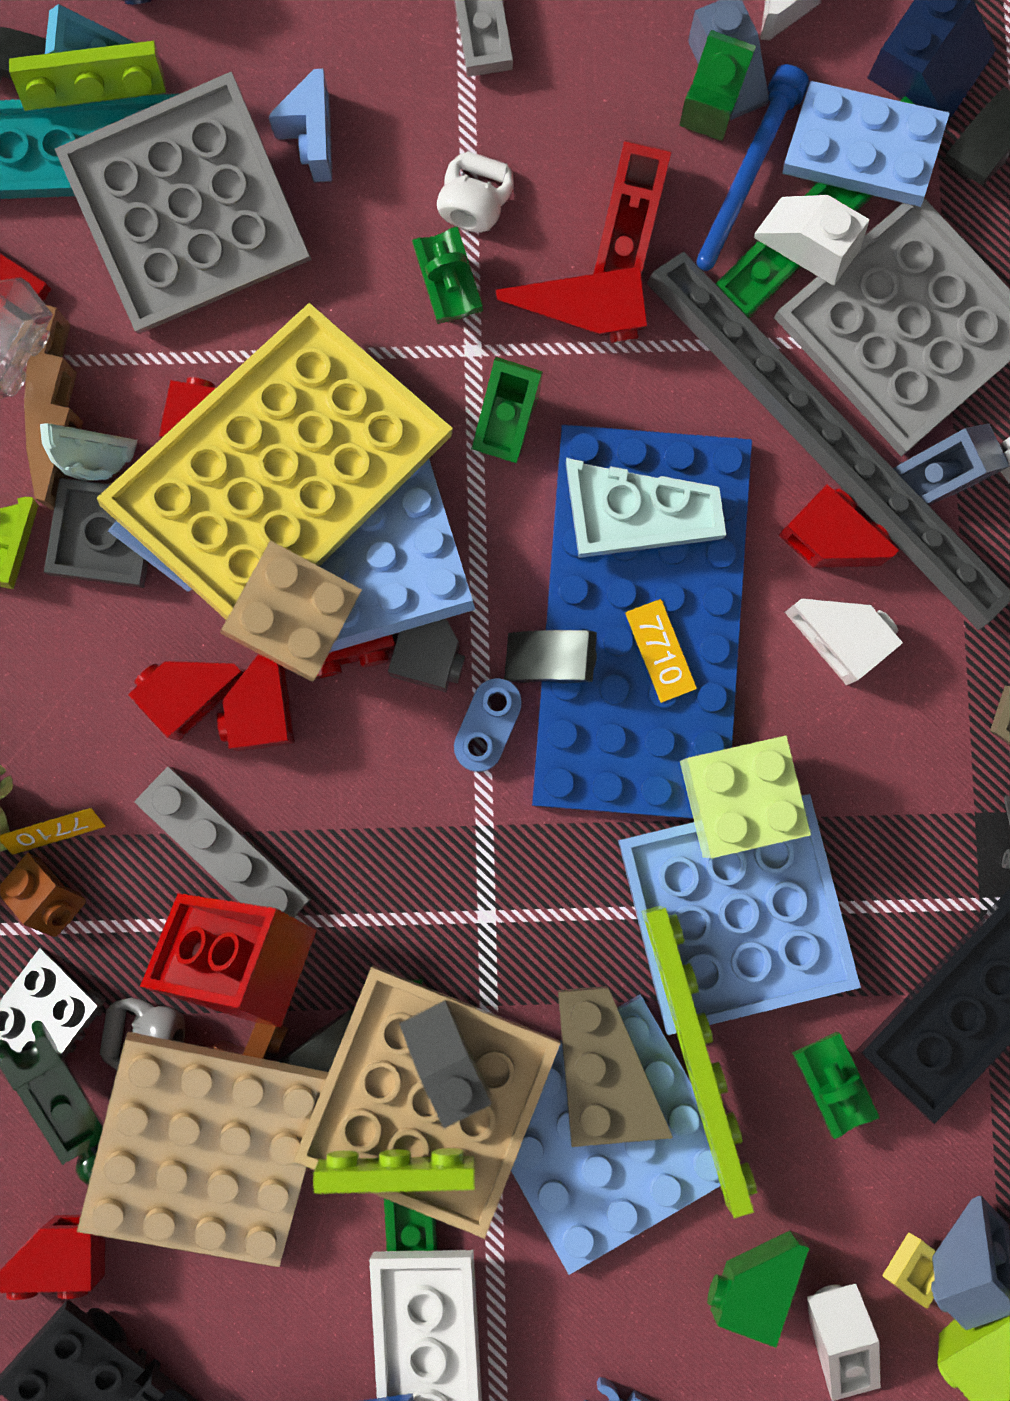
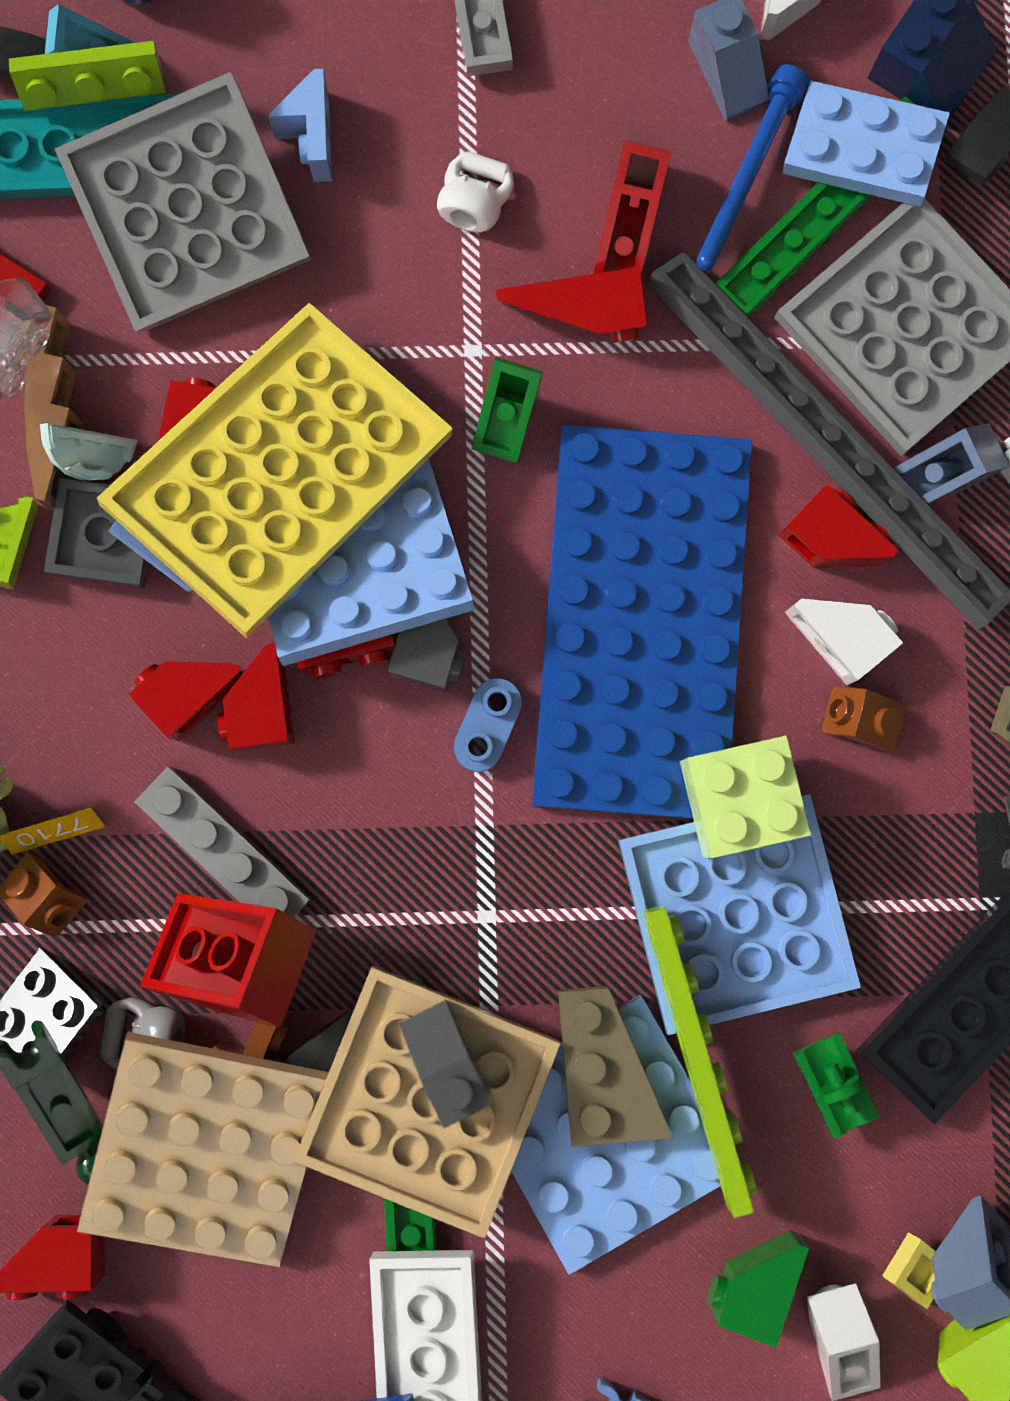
(291, 611): tan plate -> none
(394, 1172): lime plate -> none
(447, 276): green hips -> none
(551, 656): pearl dark grey slope -> none
(639, 512): light aqua wing -> none
(660, 650): yellow sticker -> none
(716, 85): green slope -> none
(815, 233): white slope -> none
(864, 717): none -> dark orange bracket

